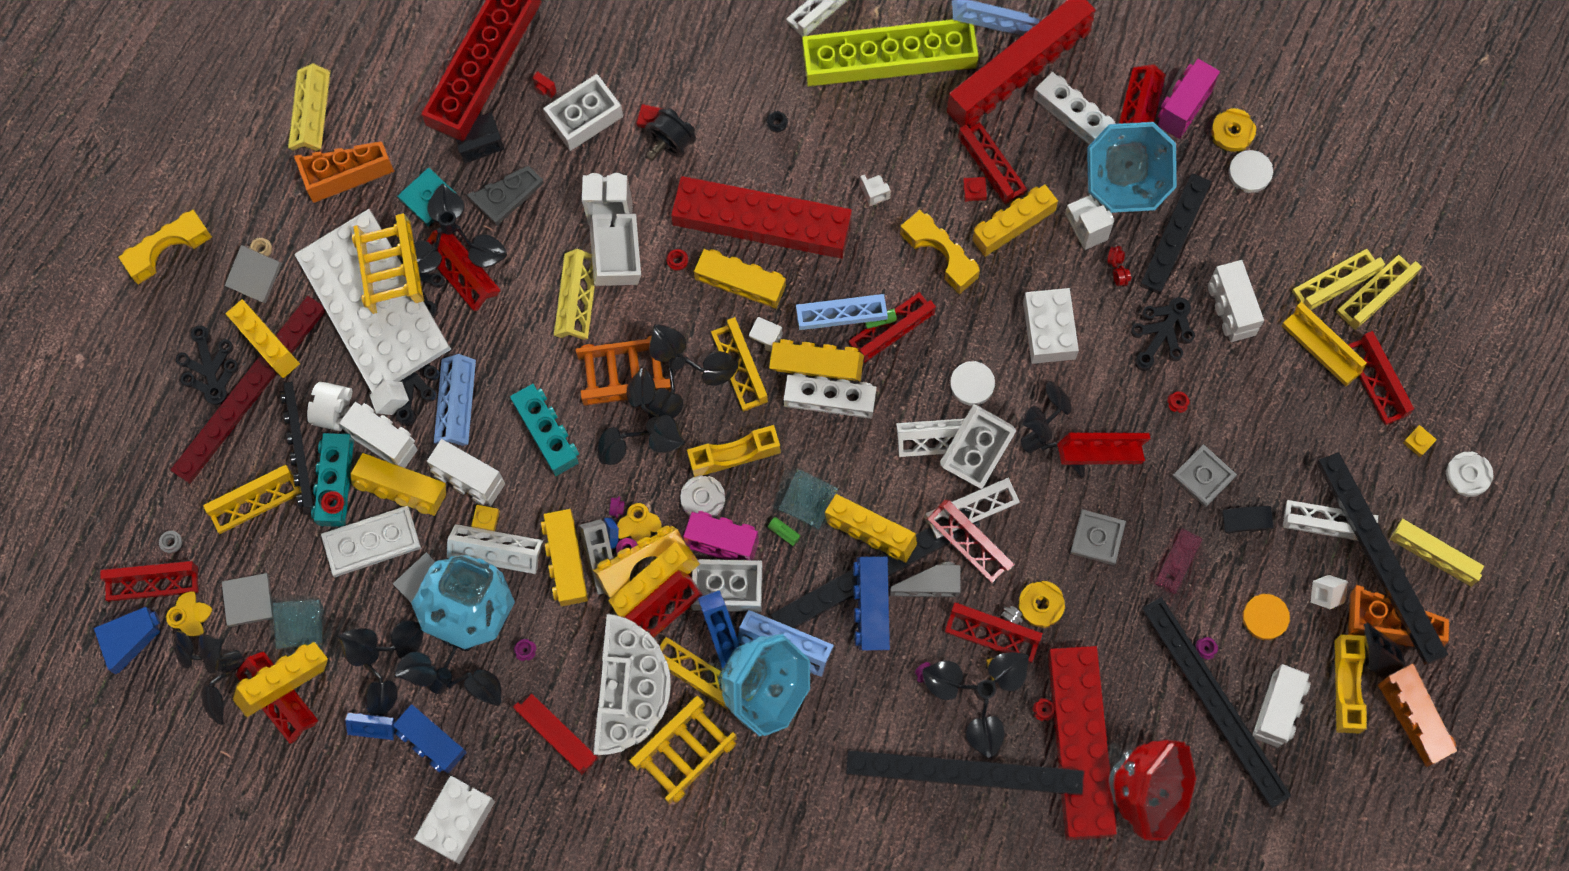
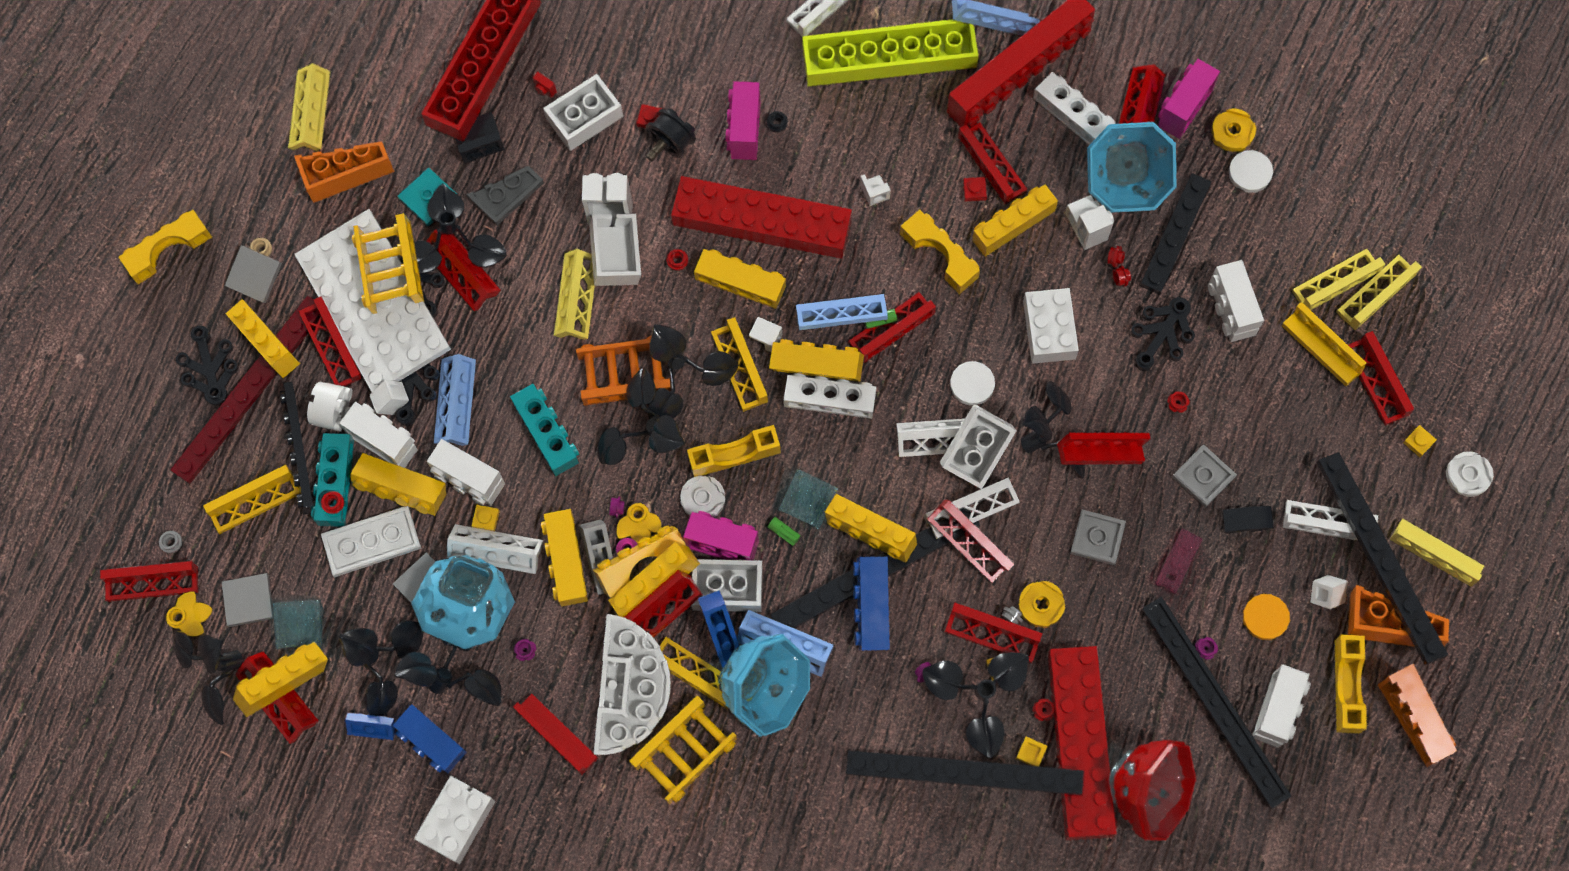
(126, 637): blue slope -> none
(338, 341): none -> red fence
(612, 530): blue tile -> none
(743, 120): none -> dark pink brick
(935, 582): light grey slope -> none
(1031, 752): none -> yellow plate
(1382, 653): black slope -> none

